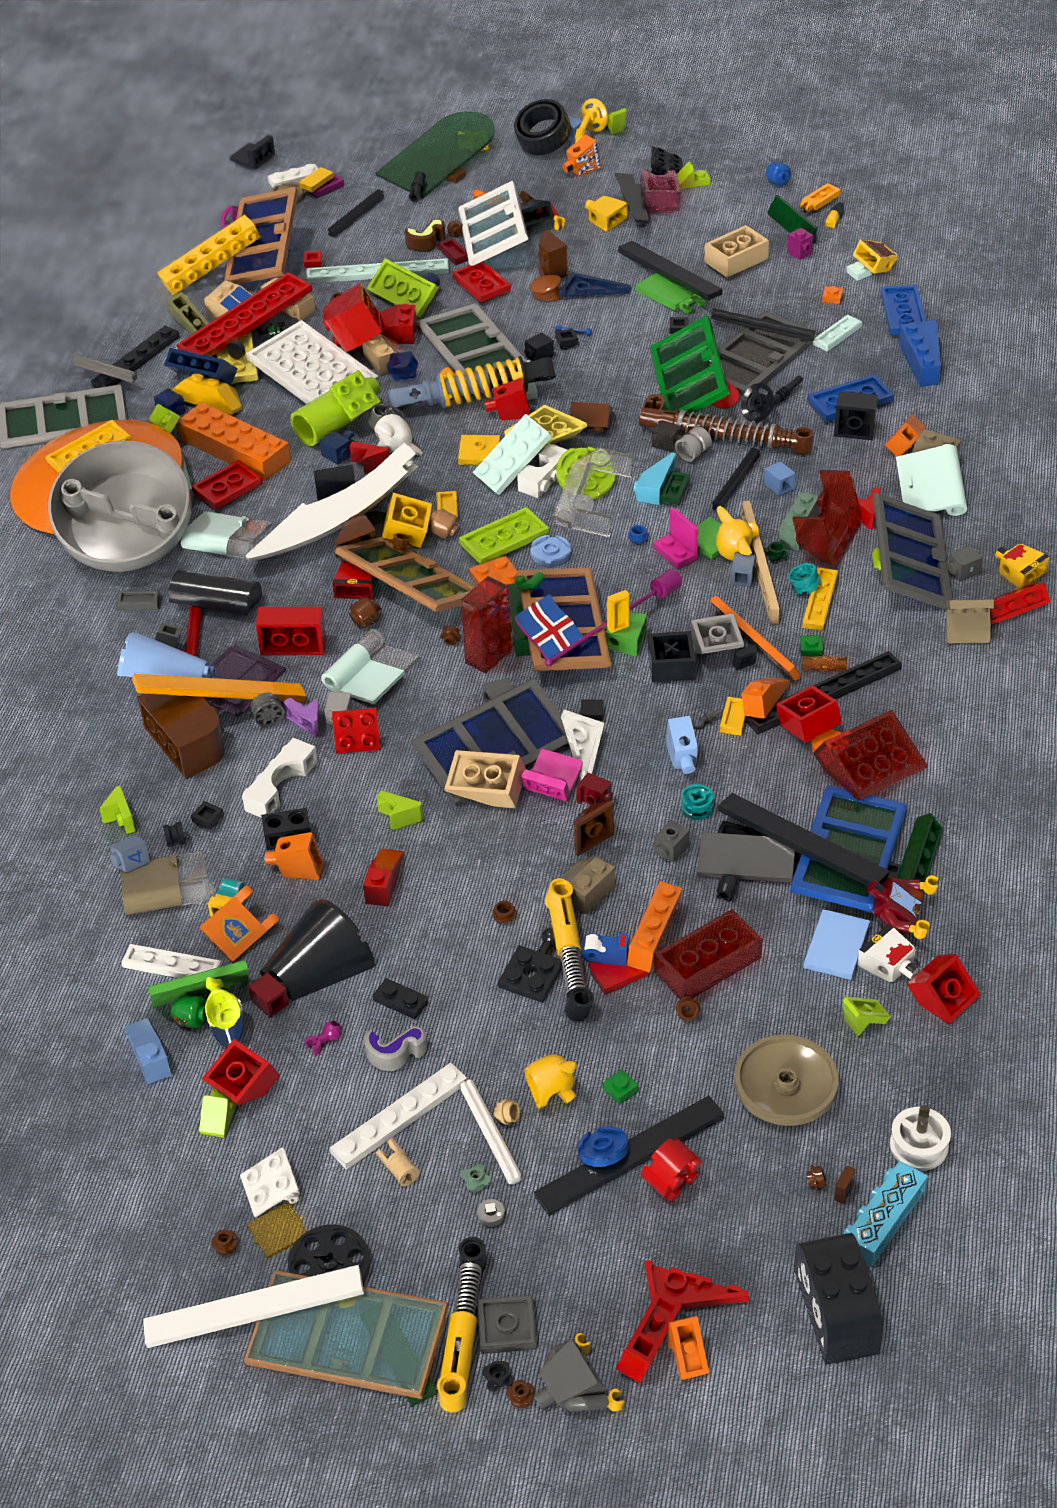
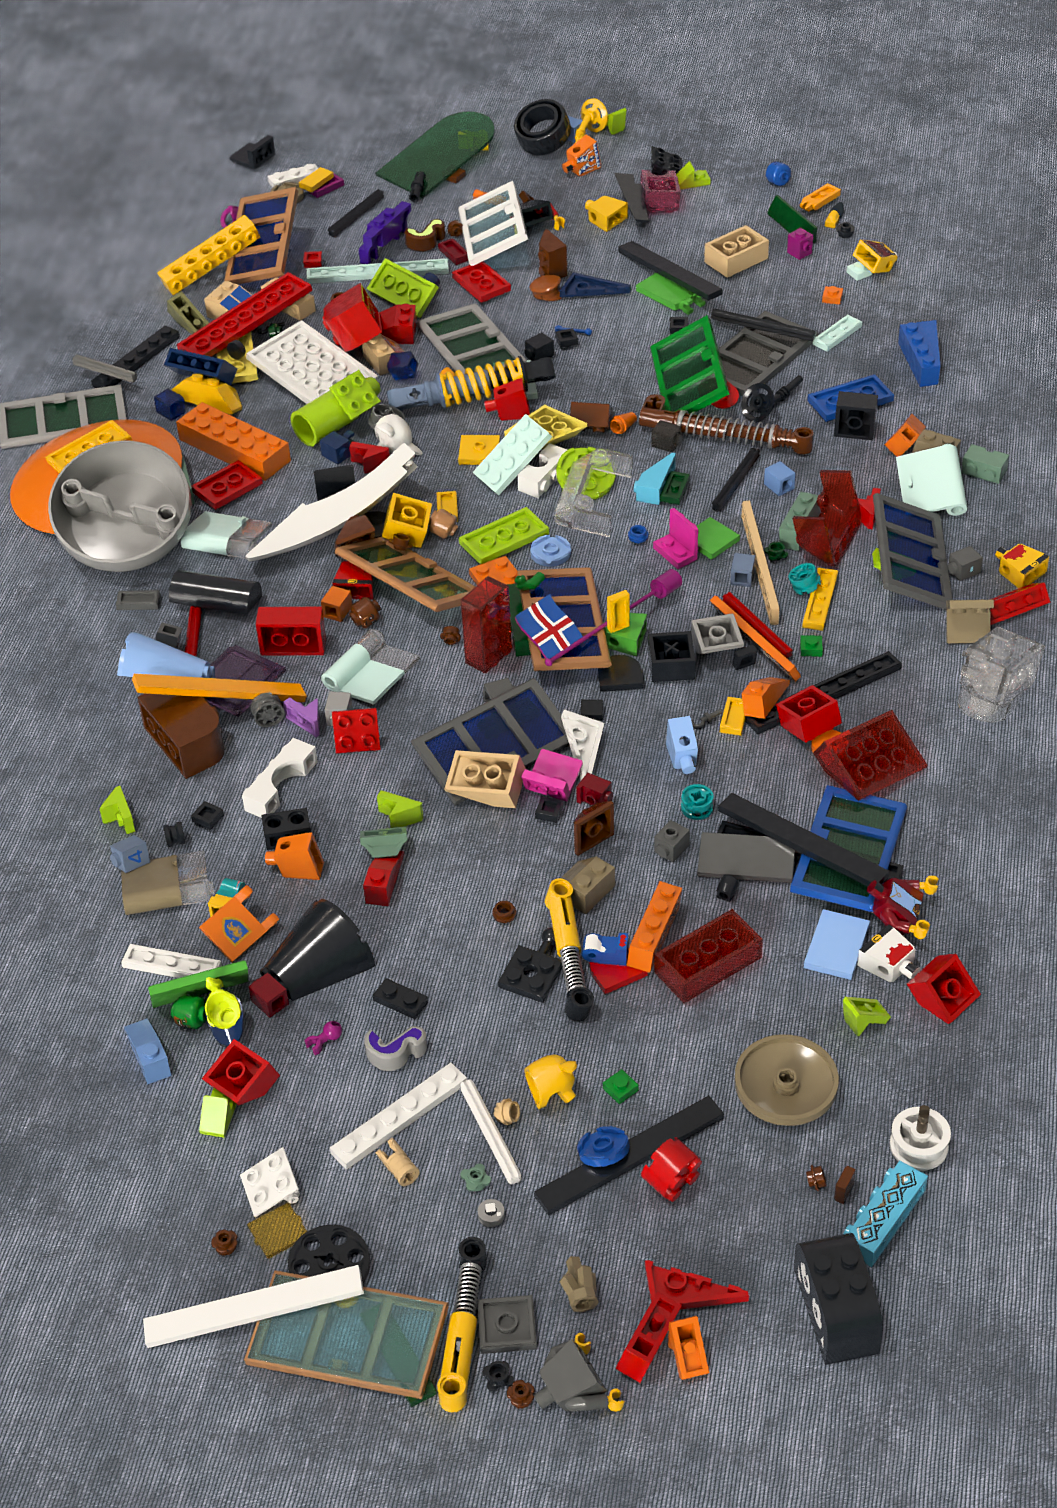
(164, 418): lime slope -> none
(336, 603): none -> orange brick
(383, 841): none -> sand green slope
(384, 229): none -> dark purple bracket
(549, 809): none -> black plate
(580, 1285): none -> dark tan rock
(622, 422): none -> orange cone
(622, 675): none -> black tile
(689, 1014): reddish brown plate -> none
(693, 444): light grey wheel -> none
(734, 535): yellow piece -> none
(748, 616): none -> red axle
(824, 663): clear orange pin -> none
(845, 230): none -> black plate
(901, 306): blue plate -> none
(921, 849): dark green slope -> none
(985, 464): none -> sand green brick
(997, 674): none -> clear brick

